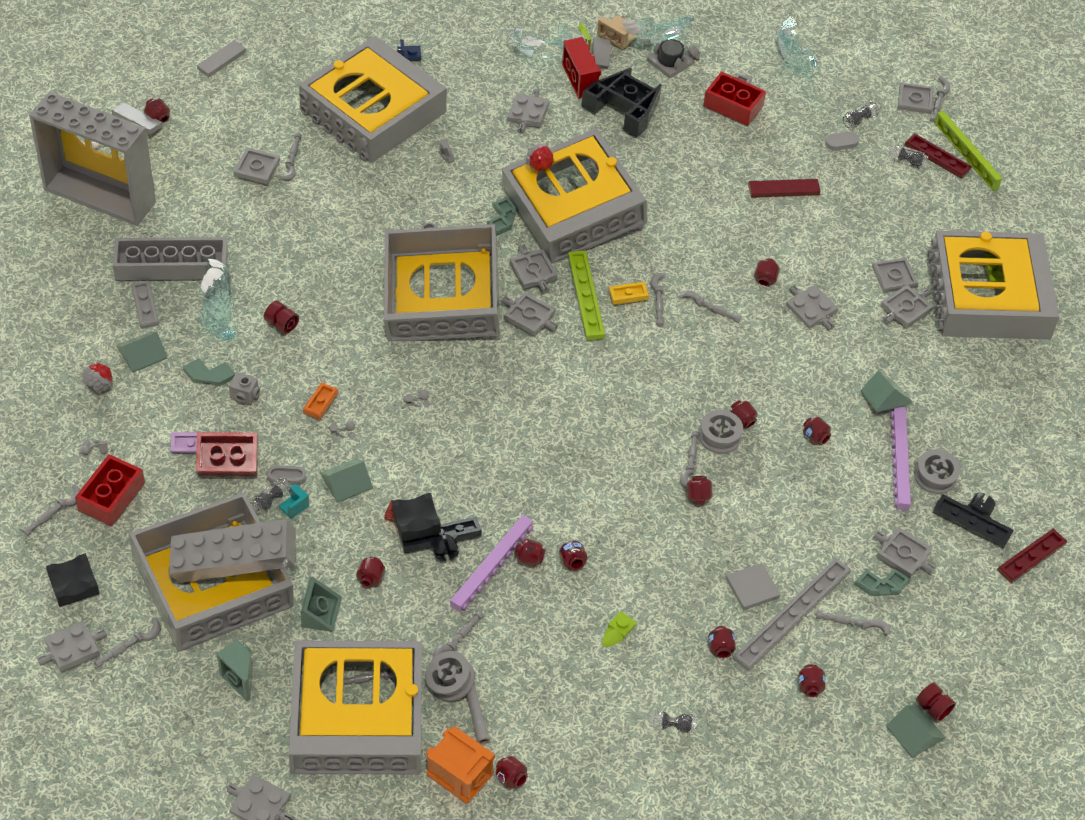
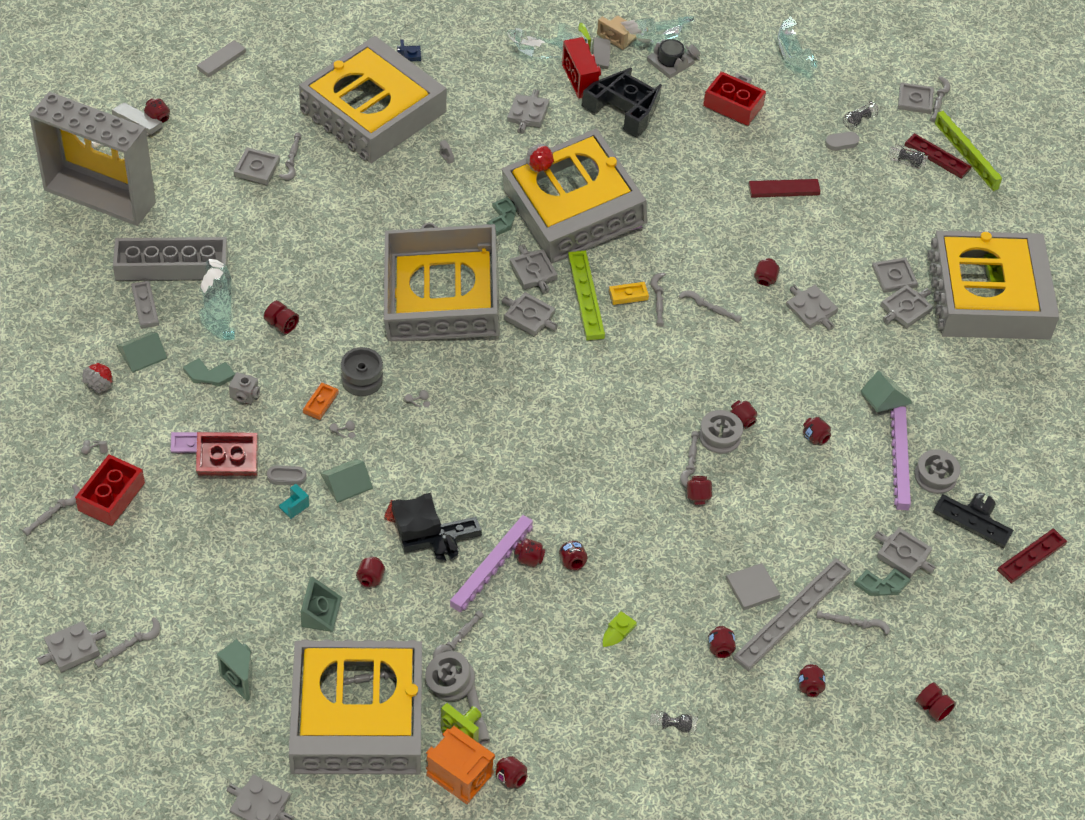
(72, 580): black brick -> none
(217, 610): light grey door -> none
(232, 551): light grey brick -> none
(263, 501): clear piece -> none
(361, 371): none -> dark grey wheel
(451, 717): none -> lime plate
(914, 730): sand green slope -> none

